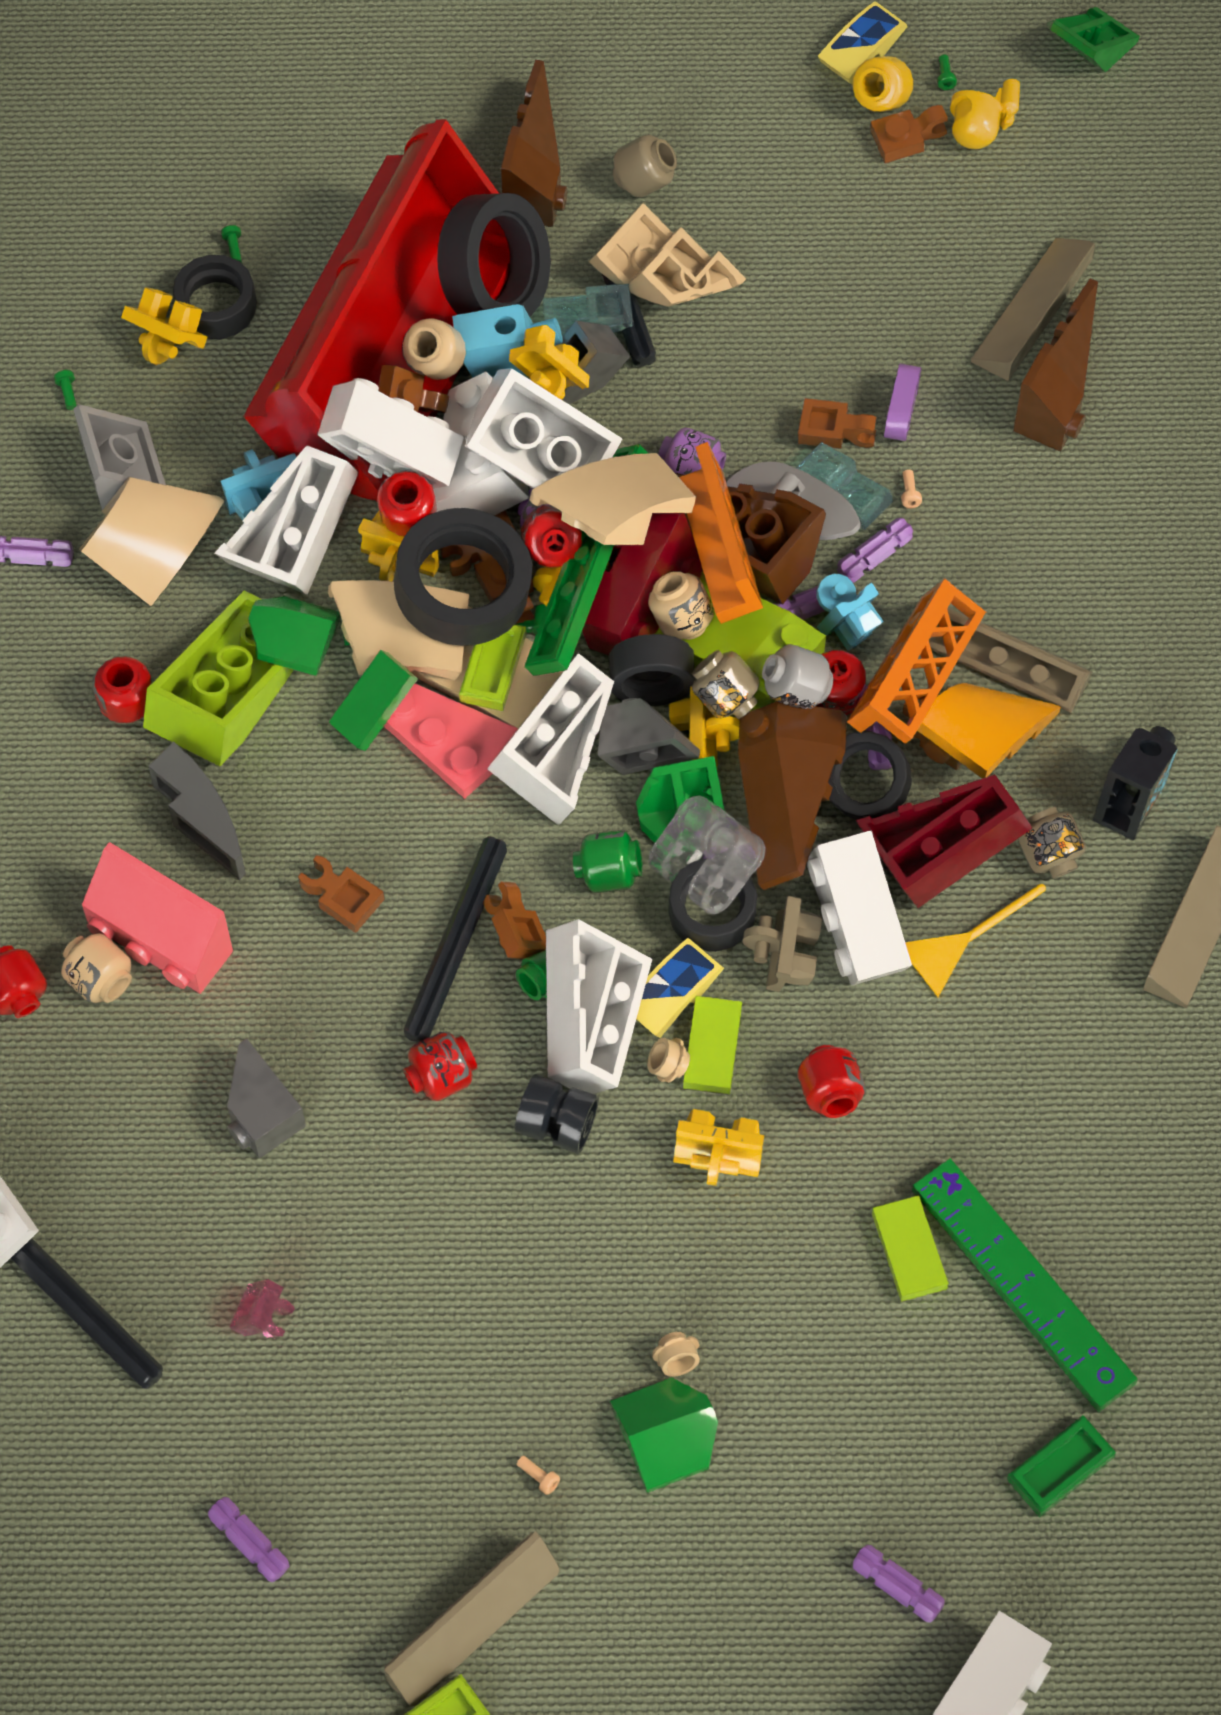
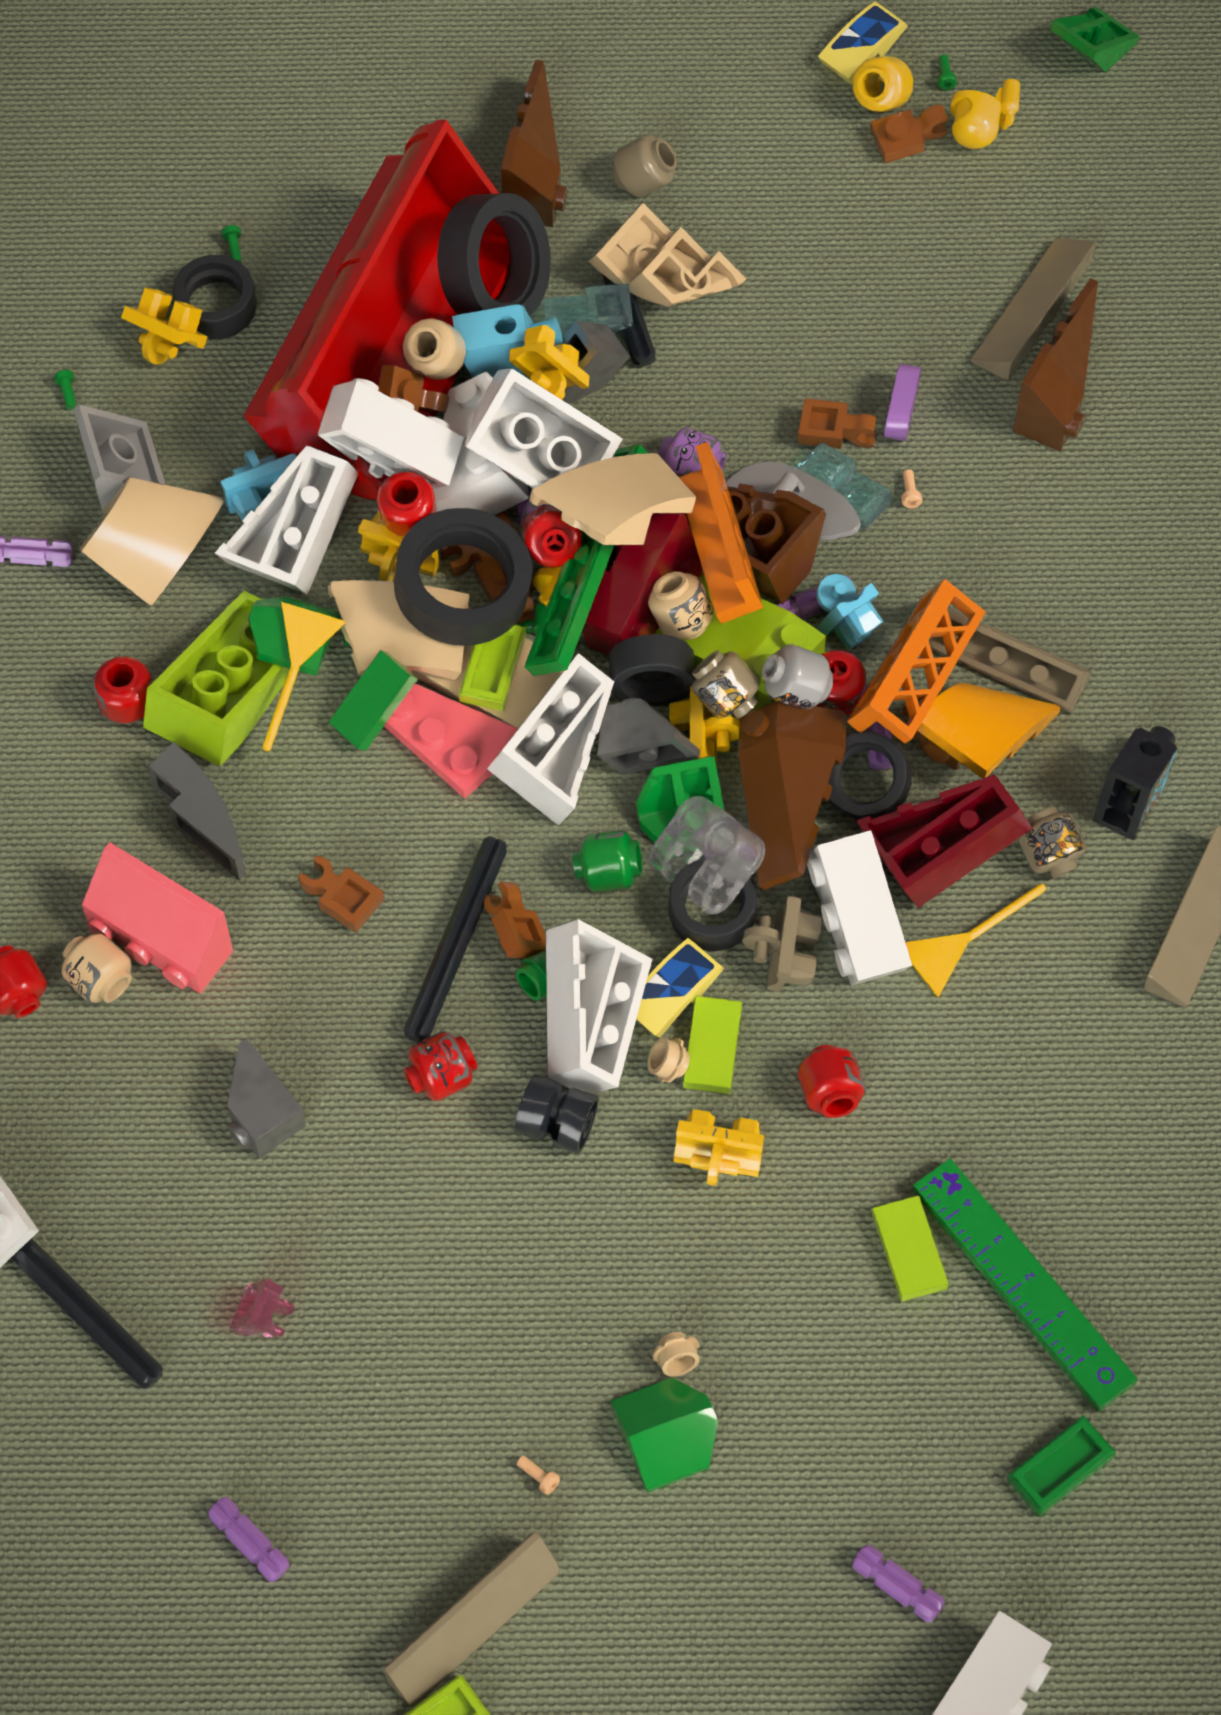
(305, 635): none -> yellow piece
(875, 549): medium lavender axle -> none

